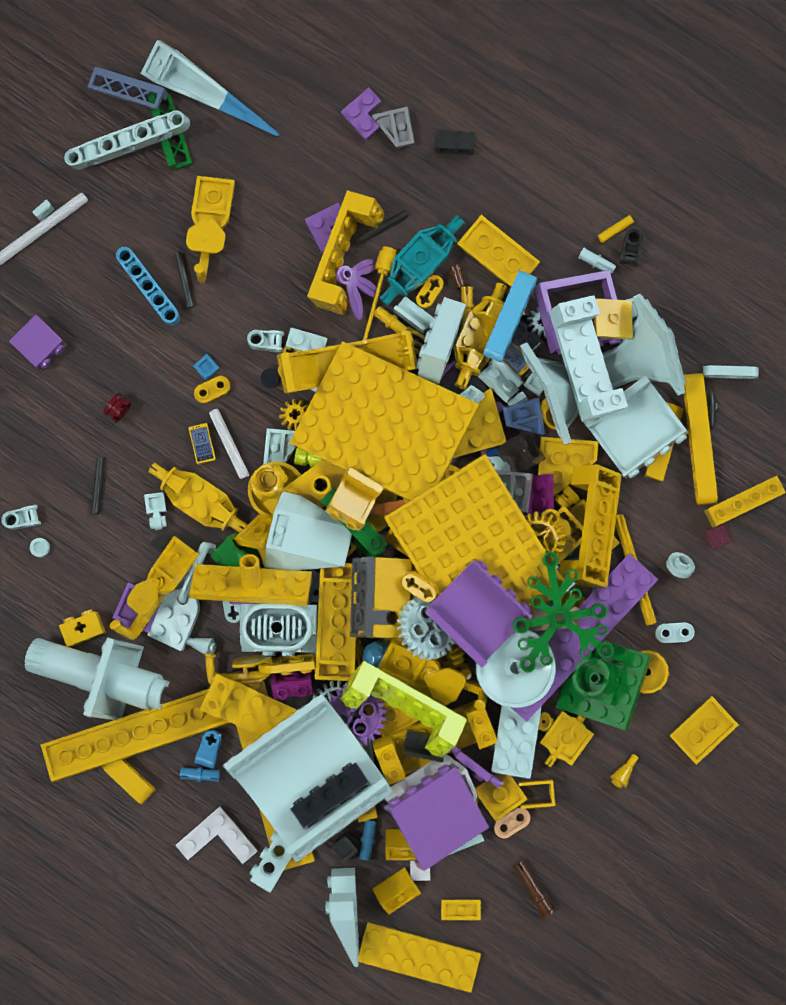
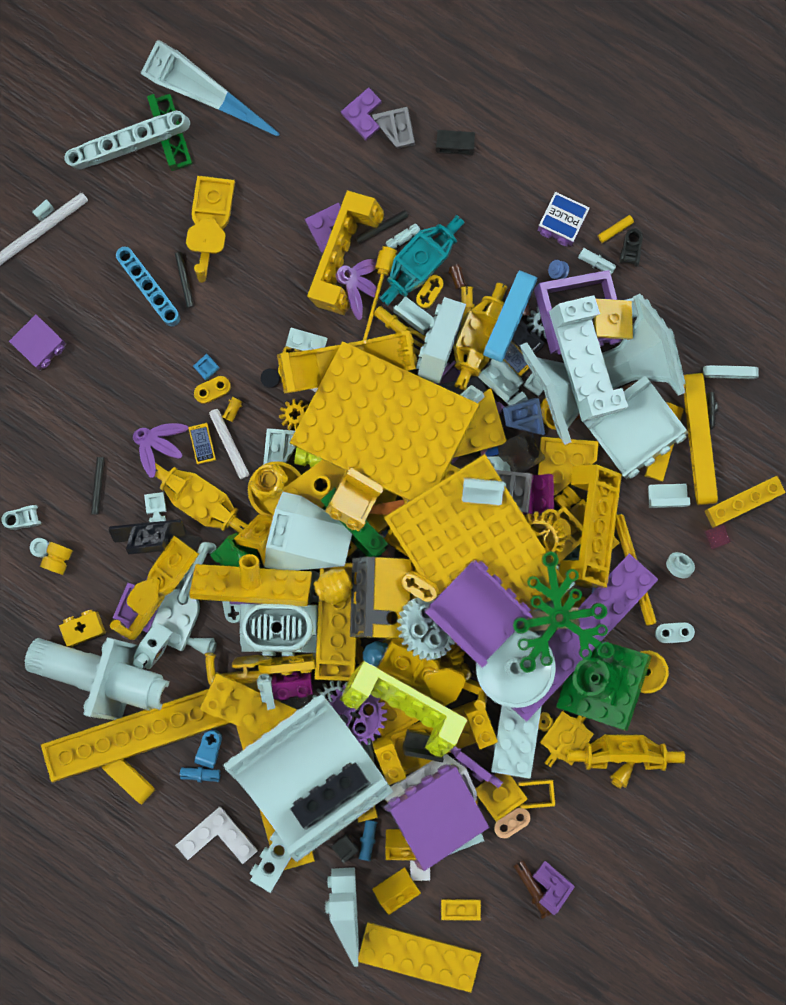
(56, 558): none -> yellow wheel
(117, 407): dark red wheel -> none
(128, 83): sand blue fence -> none
(147, 536): none -> black bracket
(147, 653): none -> light aqua torso
(152, 438): none -> medium lavender plant
(232, 409): none -> yellow pin
(264, 684): none -> light aqua plate
(267, 340): light aqua piece -> none
(333, 586): none -> yellow hair
(403, 236): none -> light aqua axle
(483, 491): none -> light aqua panel
(497, 251): yellow plate -> none
(557, 887): none -> medium lavender plate
(558, 269): none -> medium blue wheel
(563, 219): none -> piece
(625, 749): none -> yellow plate
(668, 496): none -> light aqua panel
(703, 730): yellow plate -> none

